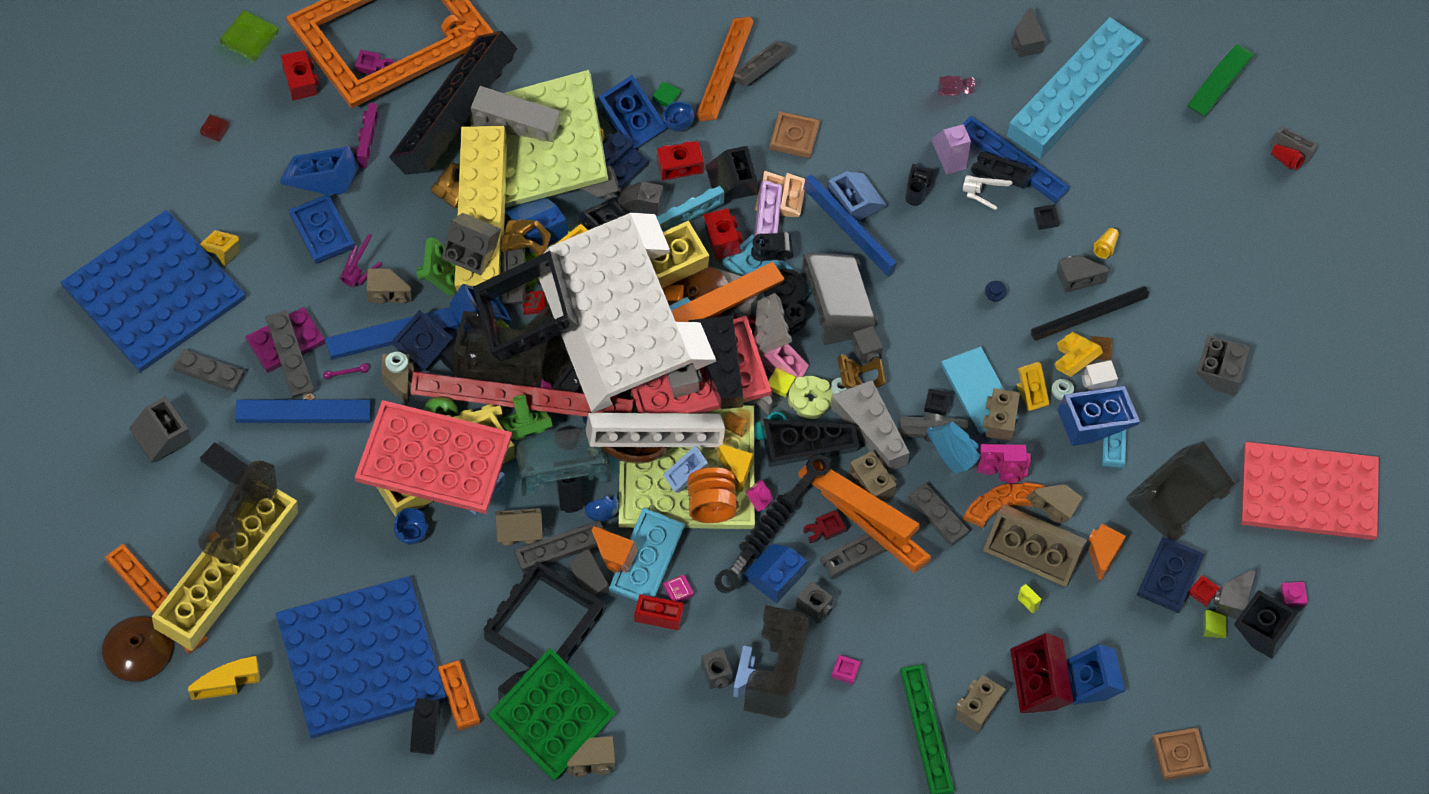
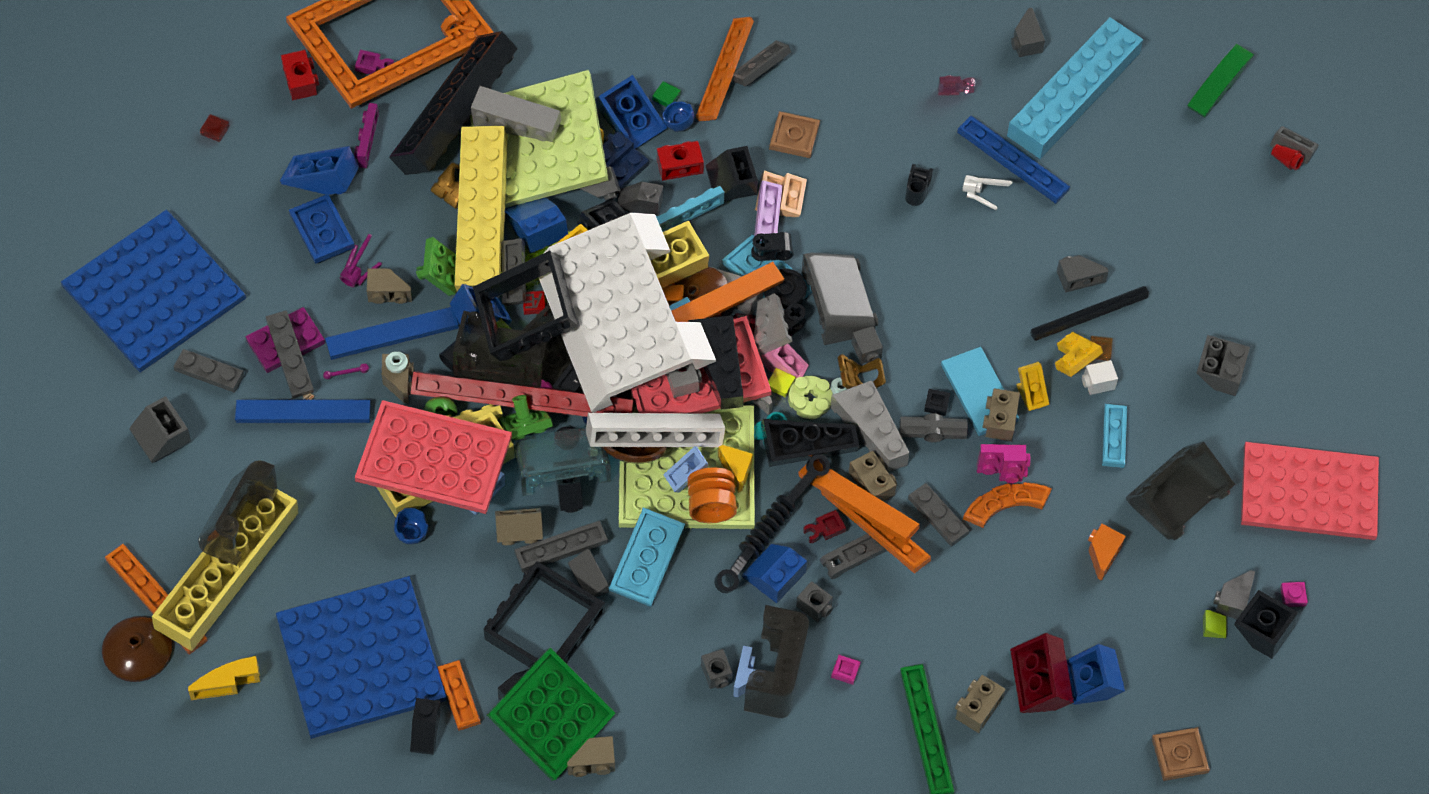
(222, 461): black tile -> none
(223, 245): yellow slope -> none
(249, 35): clear neon green plate -> none
(422, 340): dark blue plate -> none
(470, 243): dark grey slope -> none
(515, 237): pearl gold piece -> none
(602, 509): blue hair -> none
(615, 550): orange slope -> none
(658, 612): red slope -> none
(678, 589): dark pink tile -> none
(722, 233): red brick -> none
(735, 424): clear orange tile -> none
(759, 495): dark pink plate -> none
(849, 225): blue tile -> none
(856, 194): medium blue slope -> none
(952, 148): lavender slope -> none
(954, 446): dark azure slope -> none
(995, 291): dark blue plate -> none
(1002, 169): black plate -> none
(1029, 598): neon yellow tile -> none
(1035, 545): dark tan slope -> none
(1046, 217): black plate -> none
(1055, 501): dark tan slope -> none
(1057, 392): light aqua plate -> none
(1096, 414): blue slope -> none
(1106, 243): yellow cone -> none
(1170, 574): dark blue plate -> none
(1203, 590): red tile -> none

